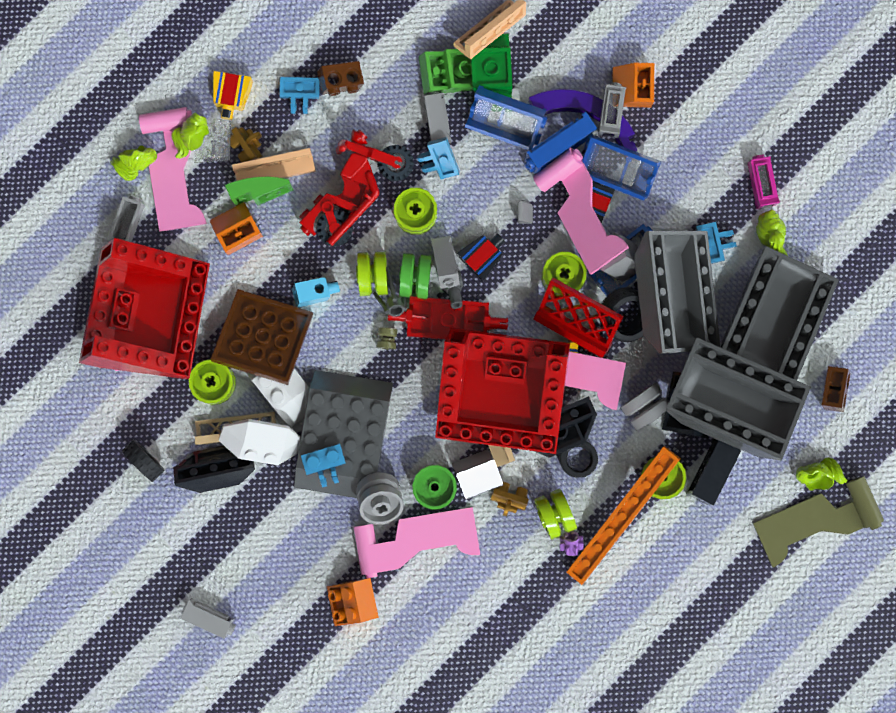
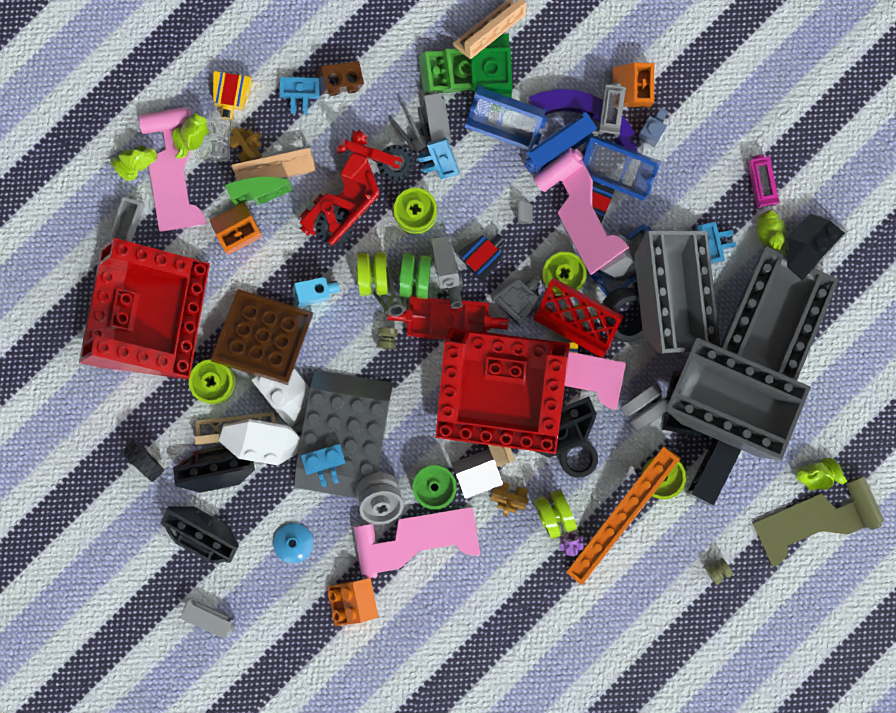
(200, 533): none -> black wedge
(303, 540): none -> dark azure dish
(418, 141): none -> dark grey plant
(518, 299): none -> dark grey torso
(653, 128): none -> sand blue brick
(719, 571): none -> olive wheel
(811, 243): none -> black wedge
(836, 389): reddish brown brick -> none

